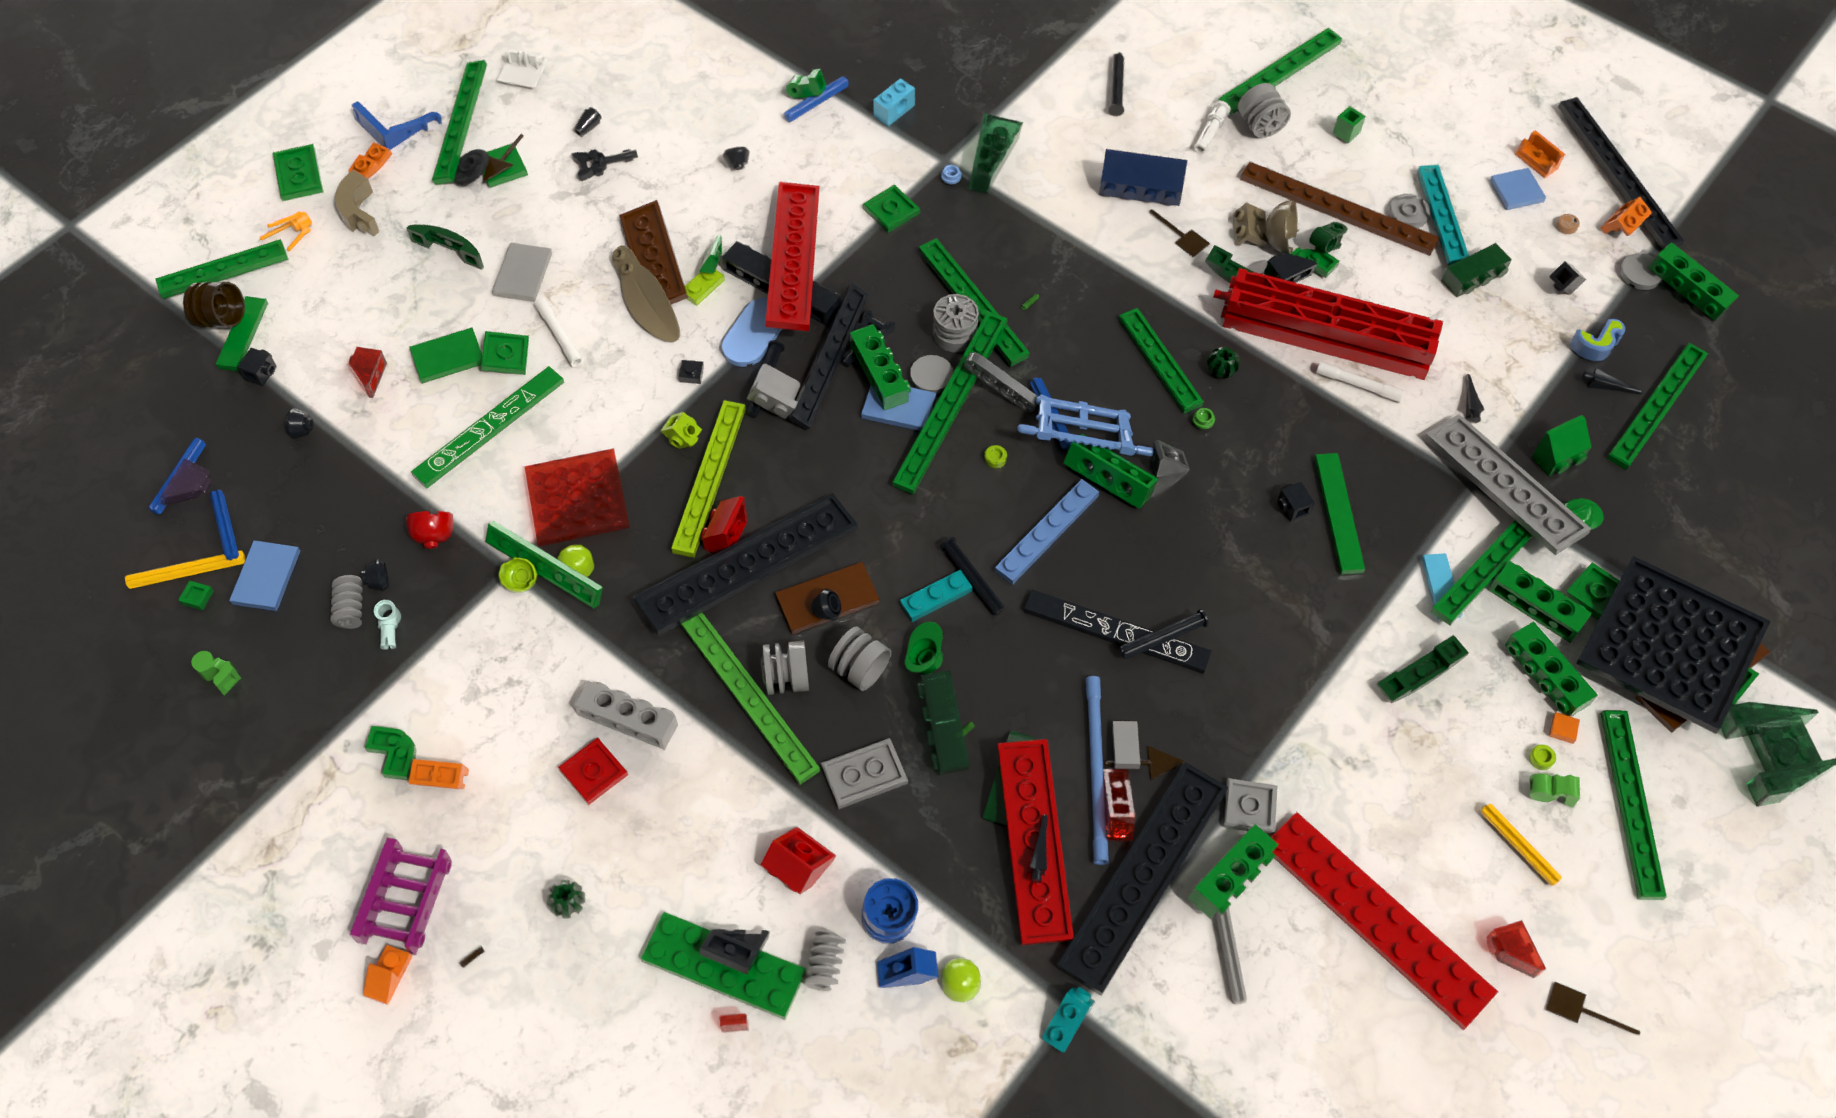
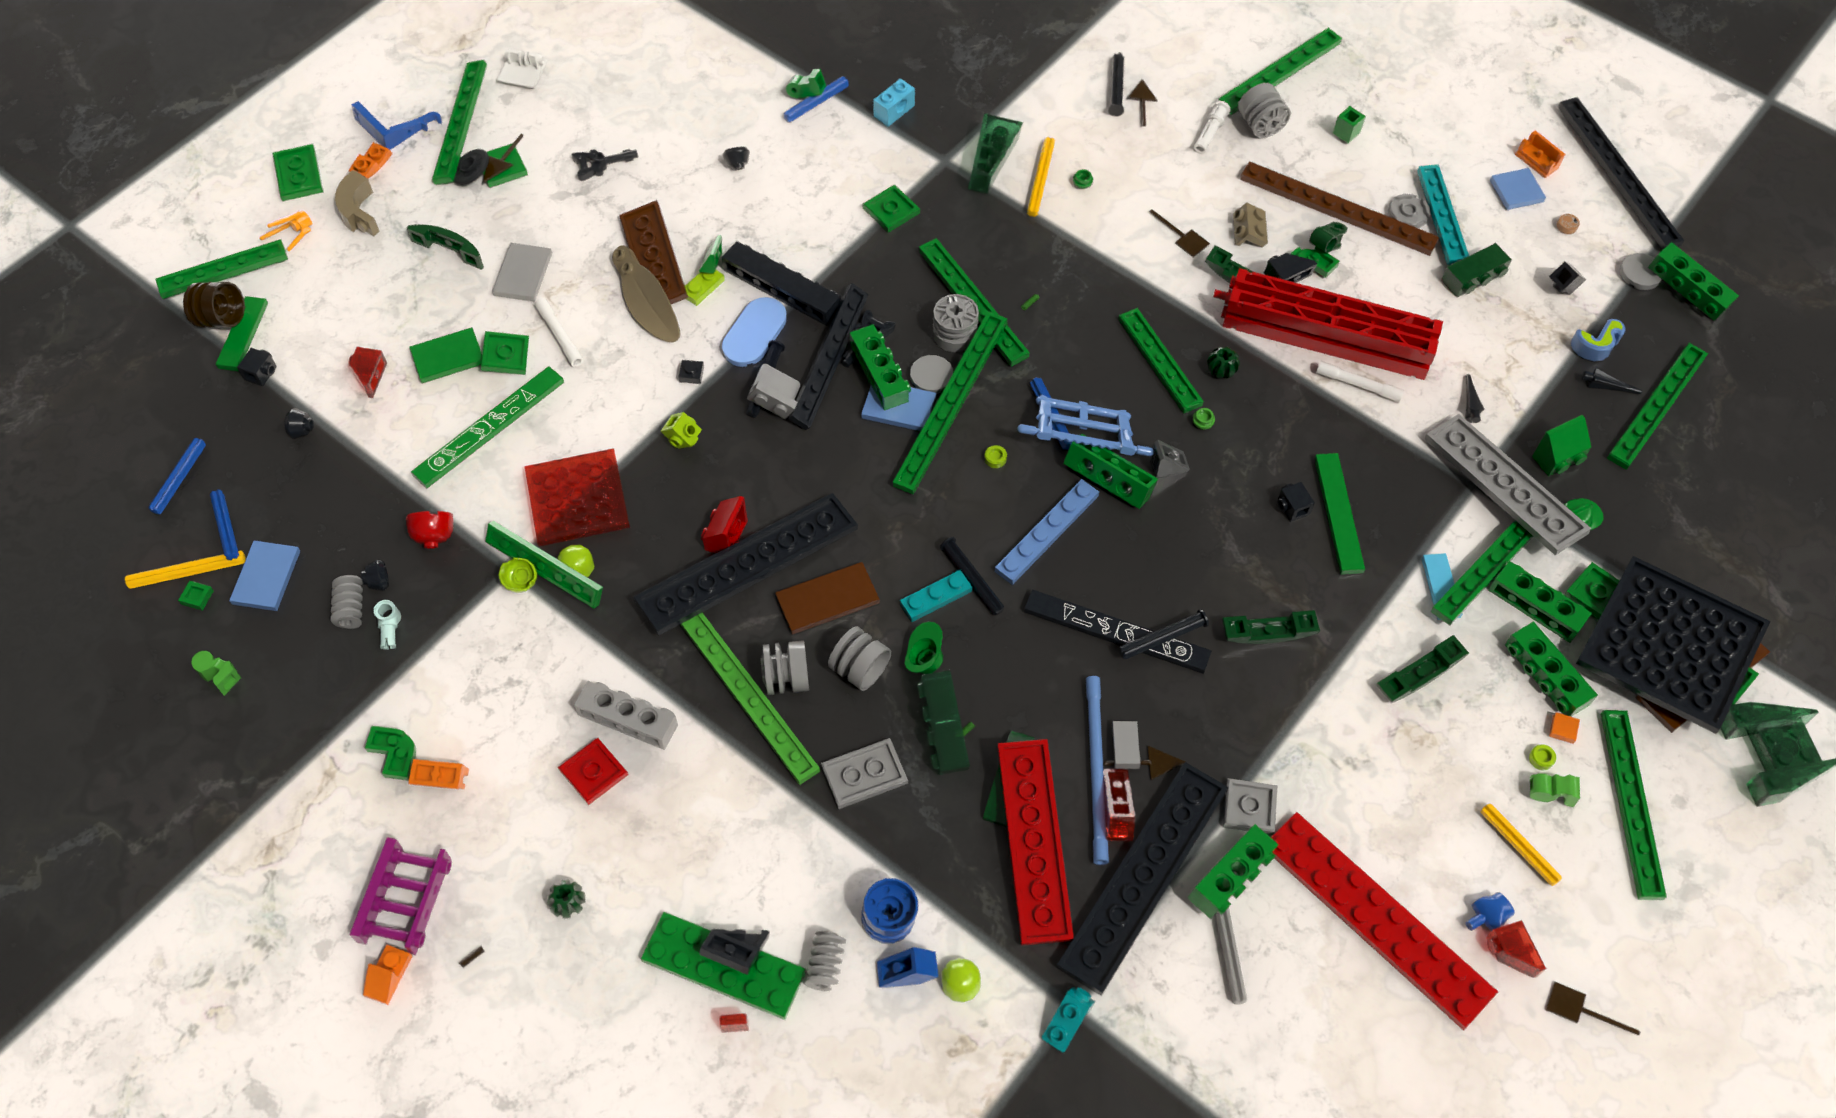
(186, 483): clear purple slope -> none
(589, 119): black cone -> none
(708, 479): lime plate -> none
(793, 257): red plate -> none
(797, 860): red slope -> none
(826, 605): black cone -> none
(951, 174): light blue plate -> none
(1001, 382): dark grey beam -> none
(1039, 860): black piece -> none
(1040, 178): none -> yellow axle
(1083, 179): none -> green plate
(1143, 93): none -> dark brown piece
(1143, 177): dark blue slope -> none
(1271, 630): none -> dark green slope
(1282, 226): dark tan cylinder -> none
(1491, 911): none -> blue piece
(1627, 217): orange bracket -> none

